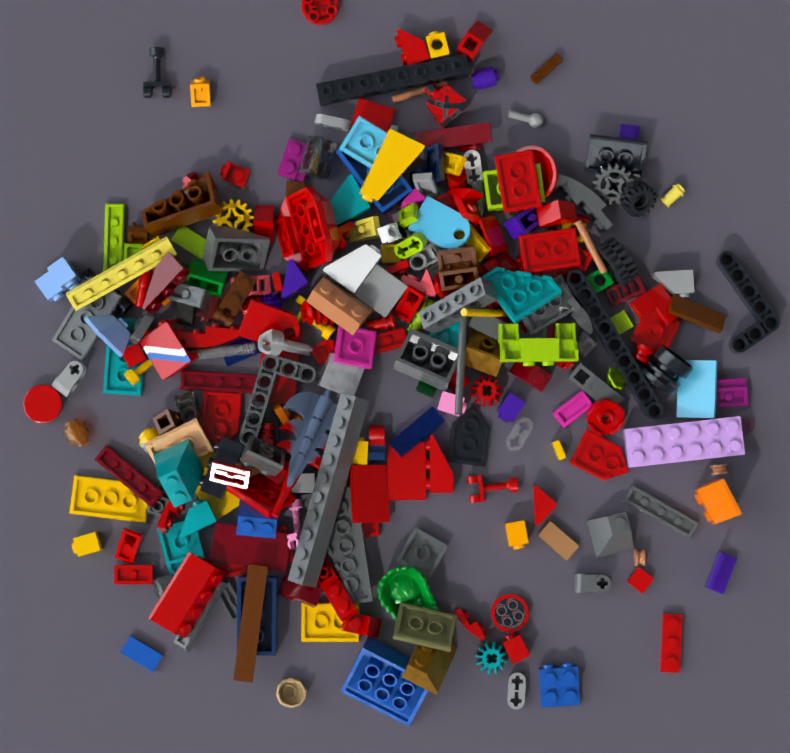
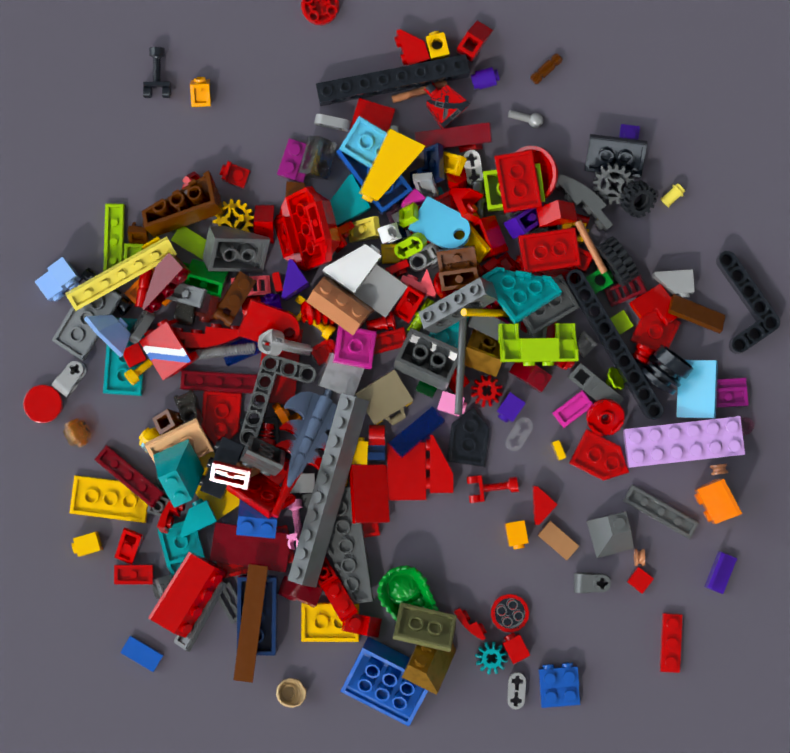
(385, 398): none -> dark tan piece
(422, 552): dark grey plate -> none
(580, 315): dark grey slope -> none

